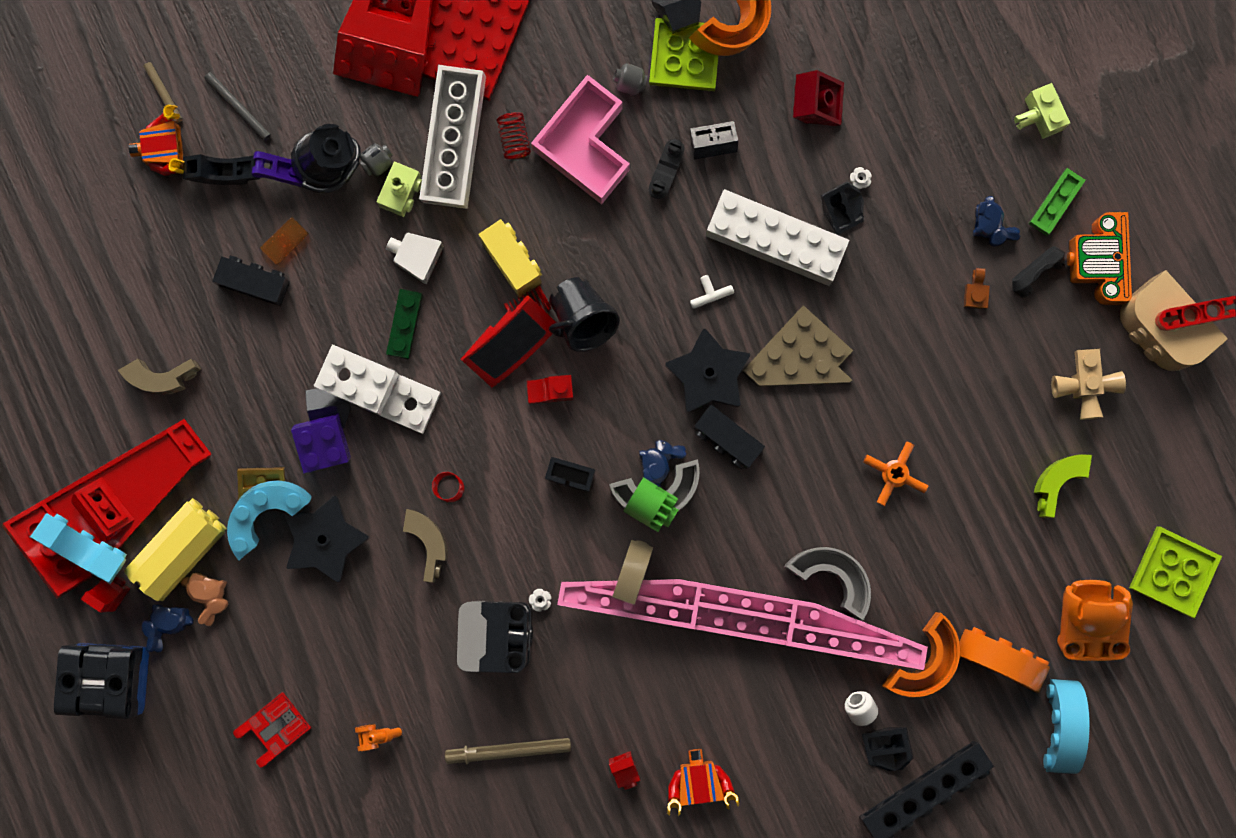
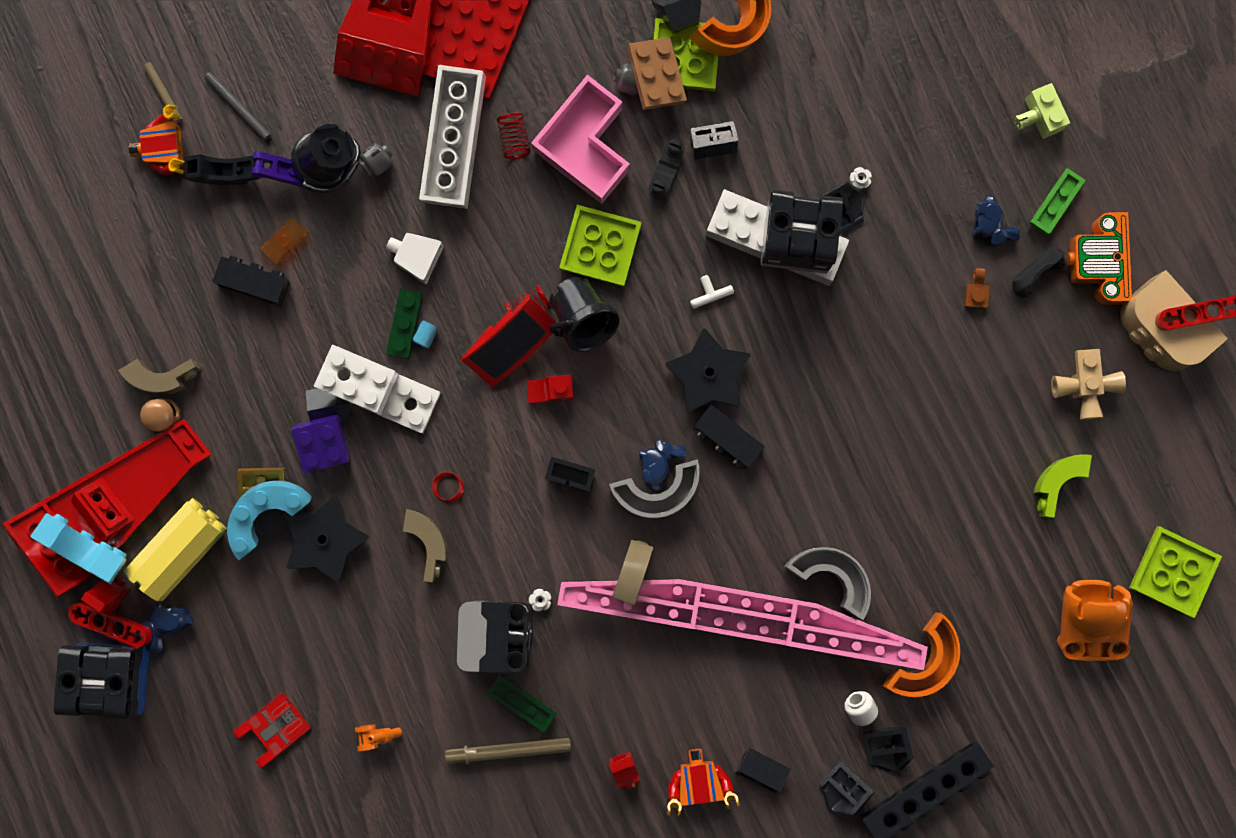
(109, 626): none -> red beam
(158, 414): none -> medium nougat helmet
(207, 592): nougat animal -> none
(399, 189): yellowish green brick -> none
(425, 334): none -> medium azure brick
(511, 257): light yellow brick -> none
(522, 703): none -> dark green plate
(600, 246): none -> lime plate
(652, 505): bright green gear -> none
(656, 73): none -> medium nougat plate
(763, 770): none -> black hinge
(800, 355): dark tan wing -> none
(801, 232): none -> black piece
(818, 99): dark red slope -> none
(845, 790): none -> black slope
(904, 478): orange bar -> none
(1004, 659): orange brick -> none
(1071, 727): medium azure brick -> none

